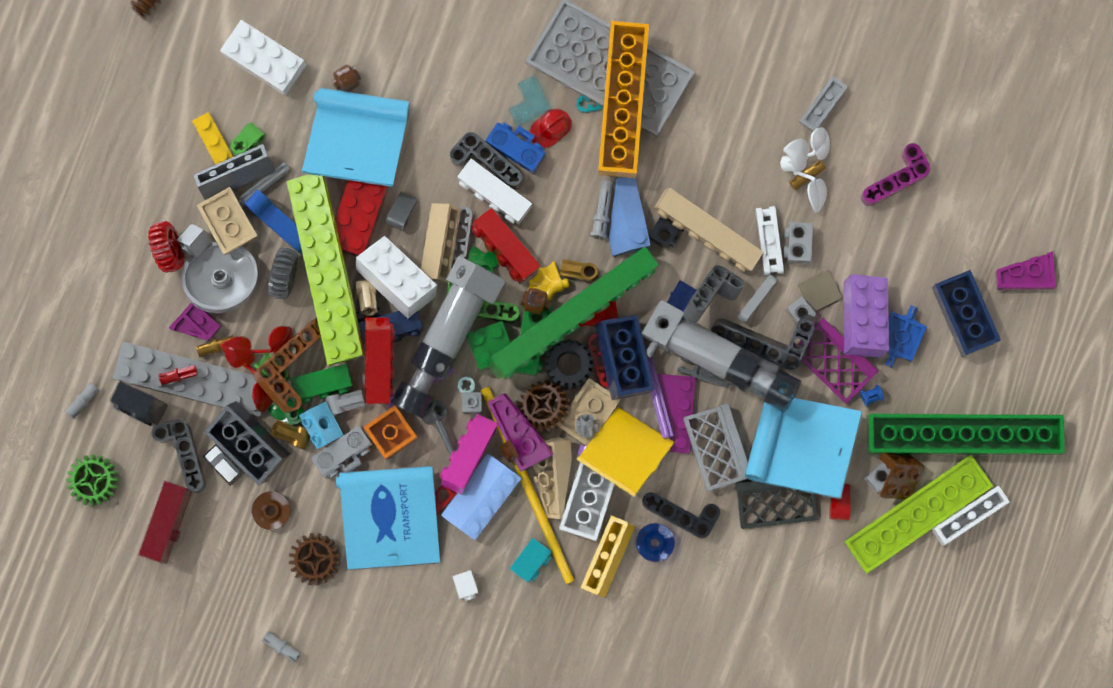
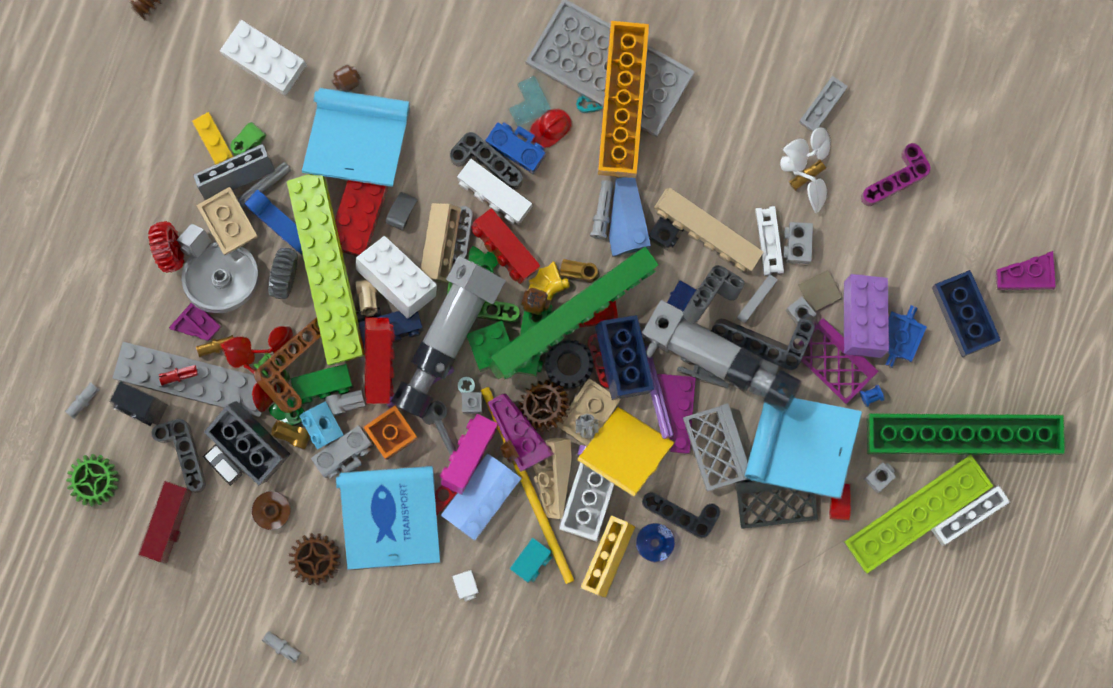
(902, 476): reddish brown bracket -> none

